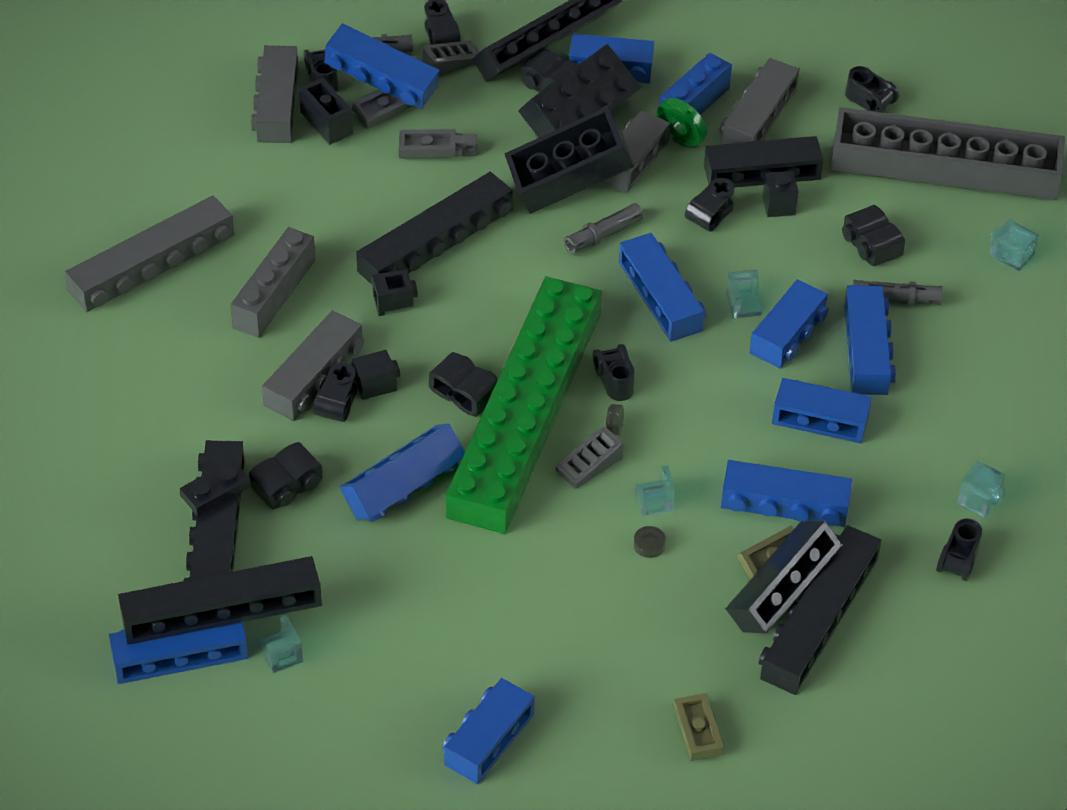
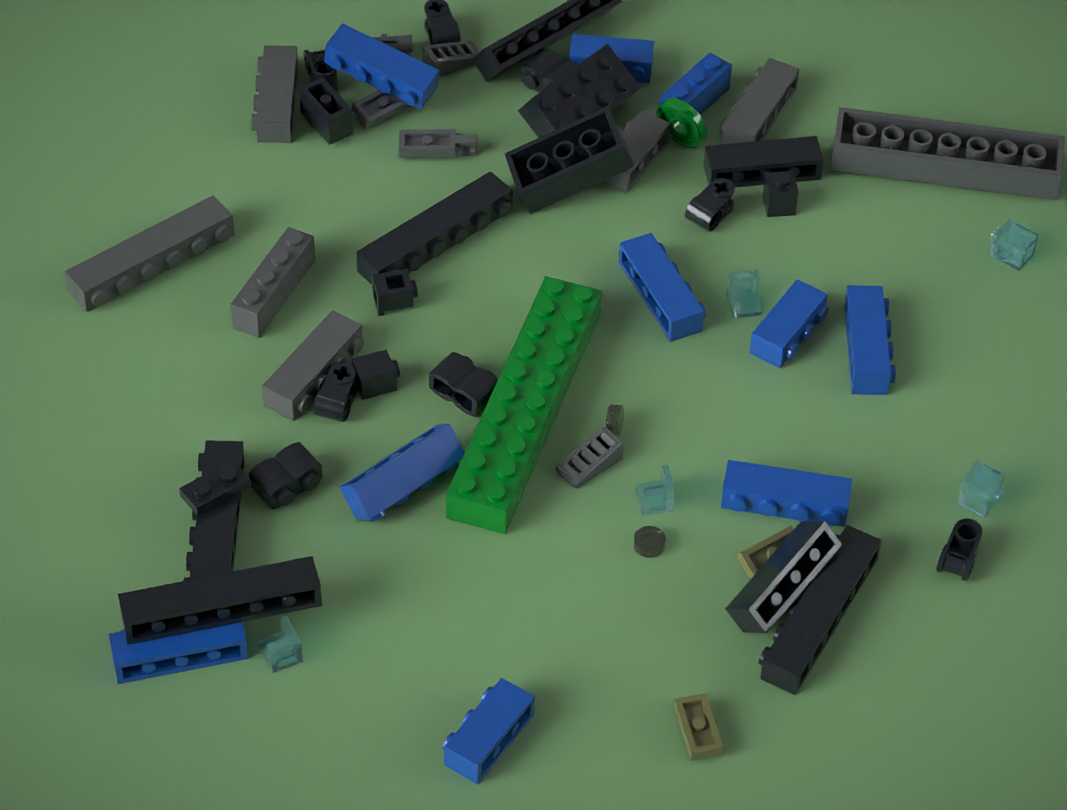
(594, 232): dark grey pin -> none
(615, 372): black piece -> none
(821, 410): blue brick -> none
(868, 89): black piece -> none
(873, 235): black brick -> none
(908, 293): dark grey pin -> none

